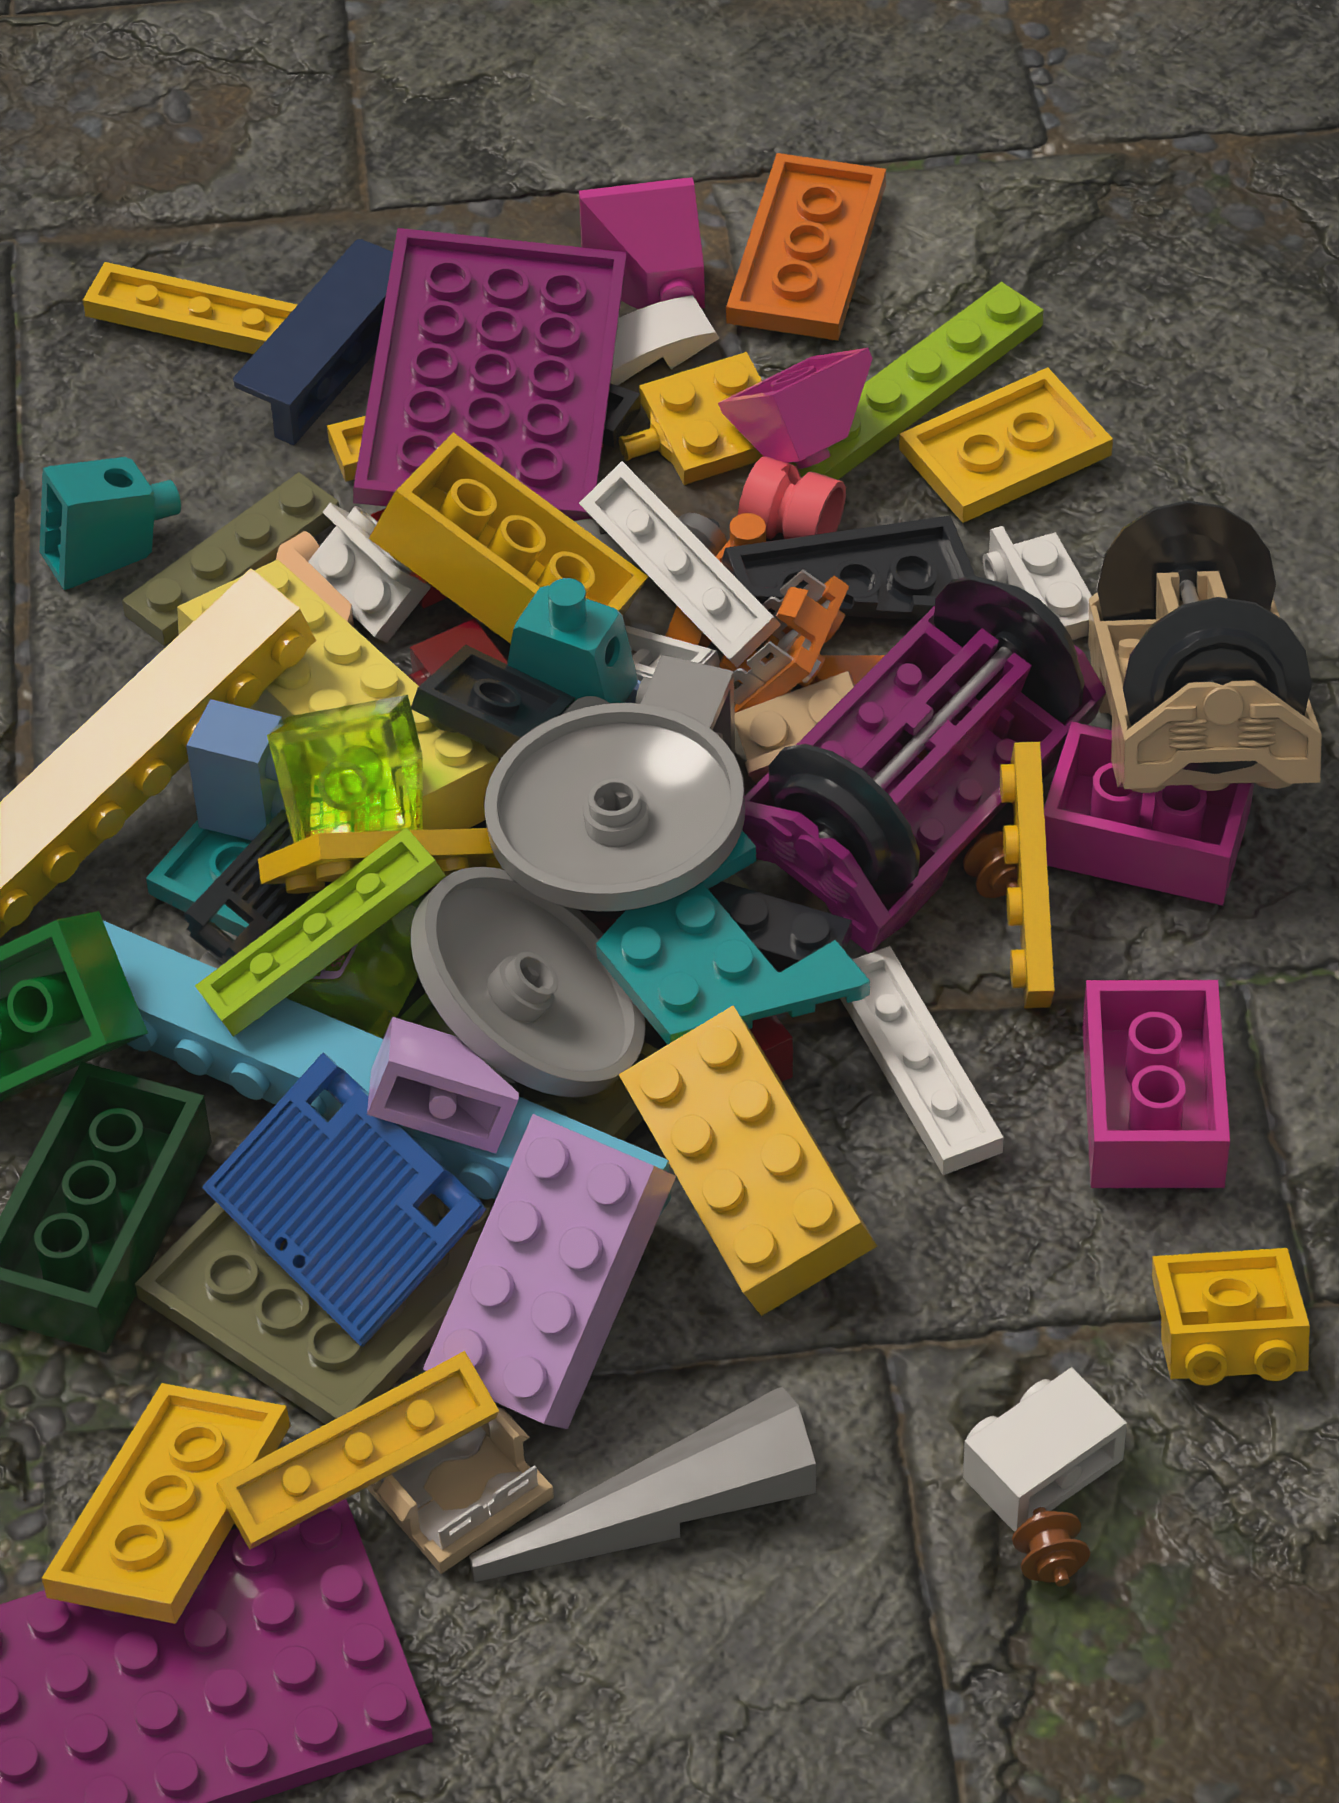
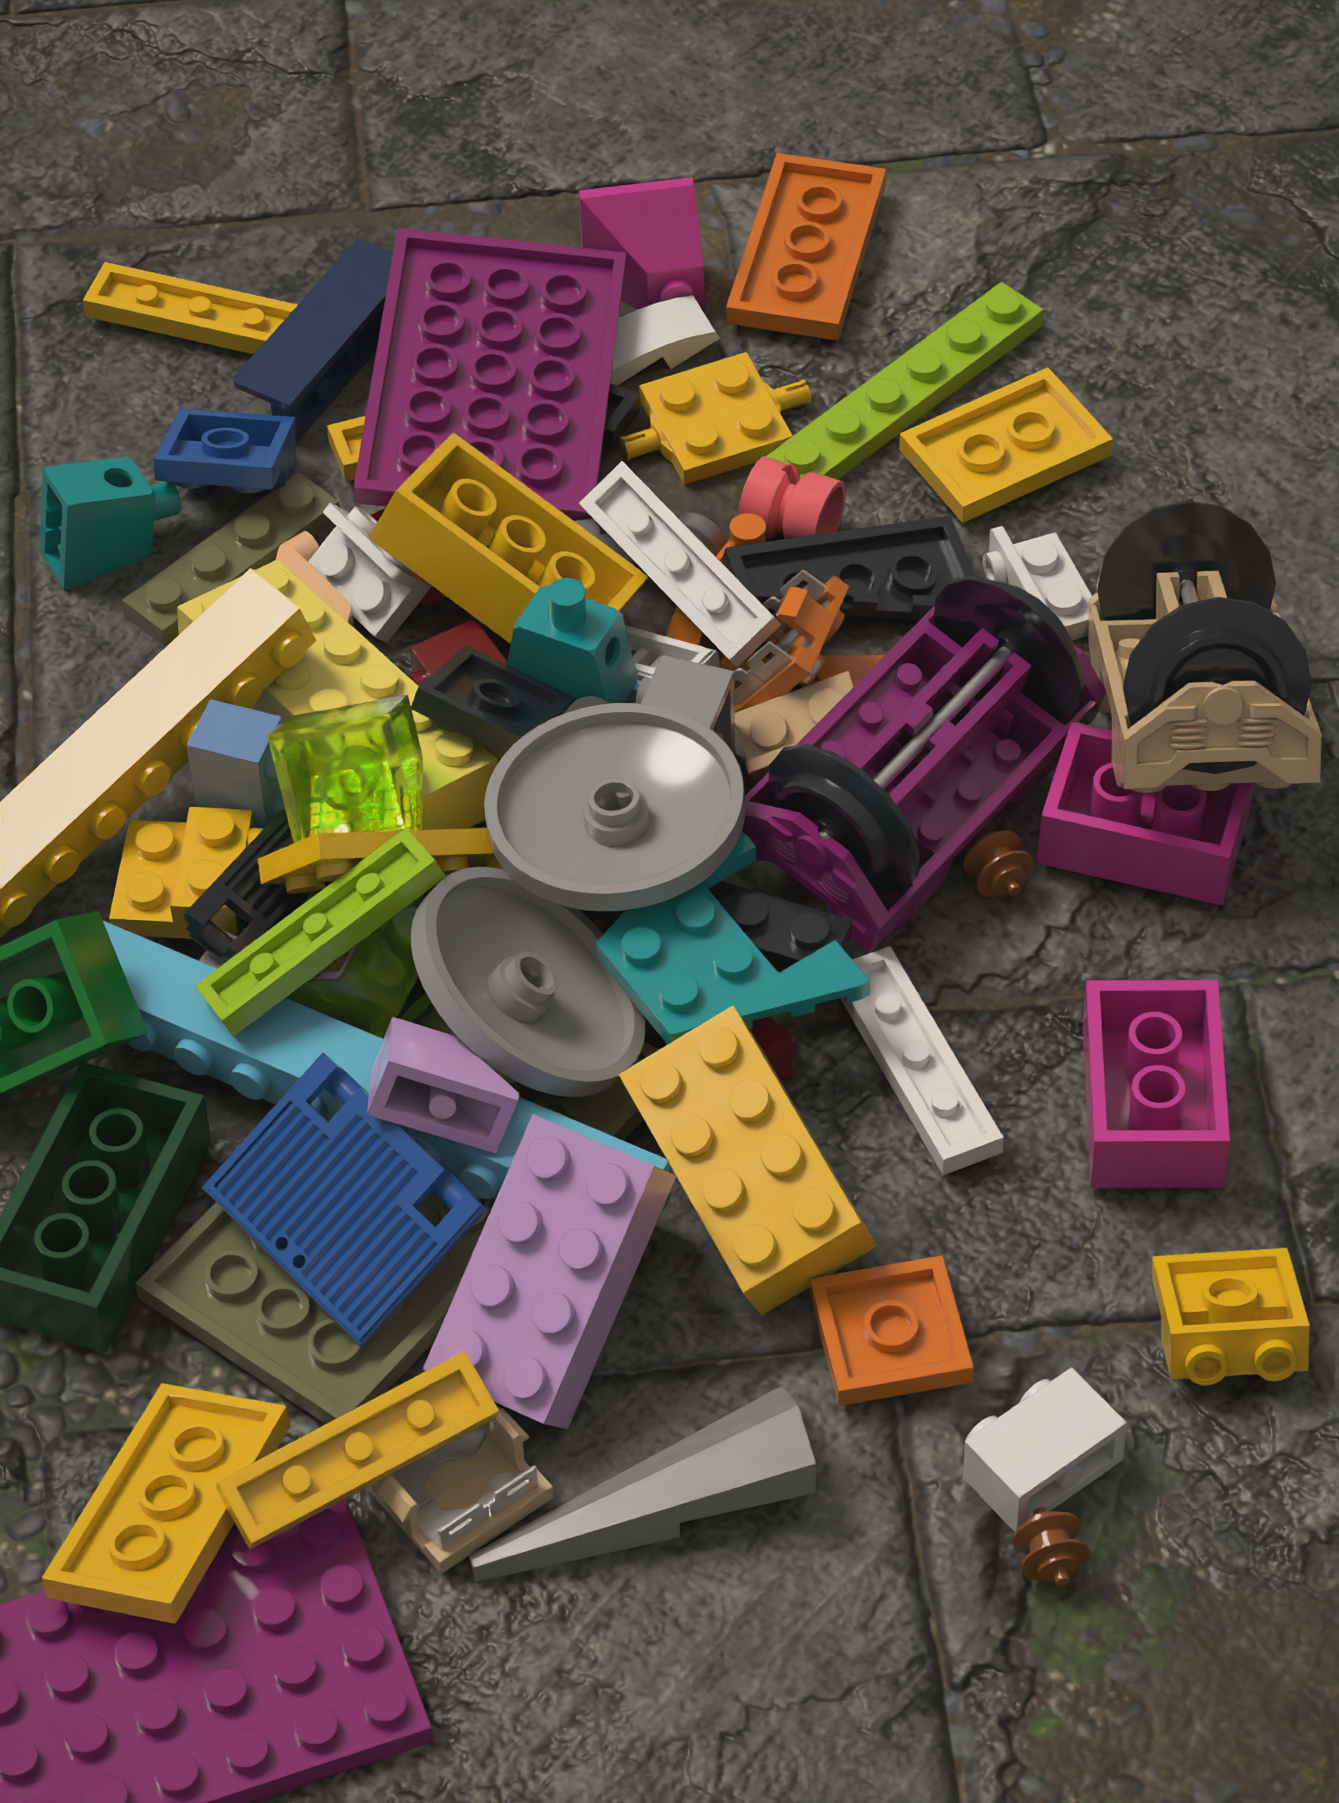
(172, 865): none -> yellow plate
(227, 450): none -> blue plate
(801, 407): dark pink slope -> none
(891, 1330): none -> orange plate
(1029, 901): yellow plate -> none

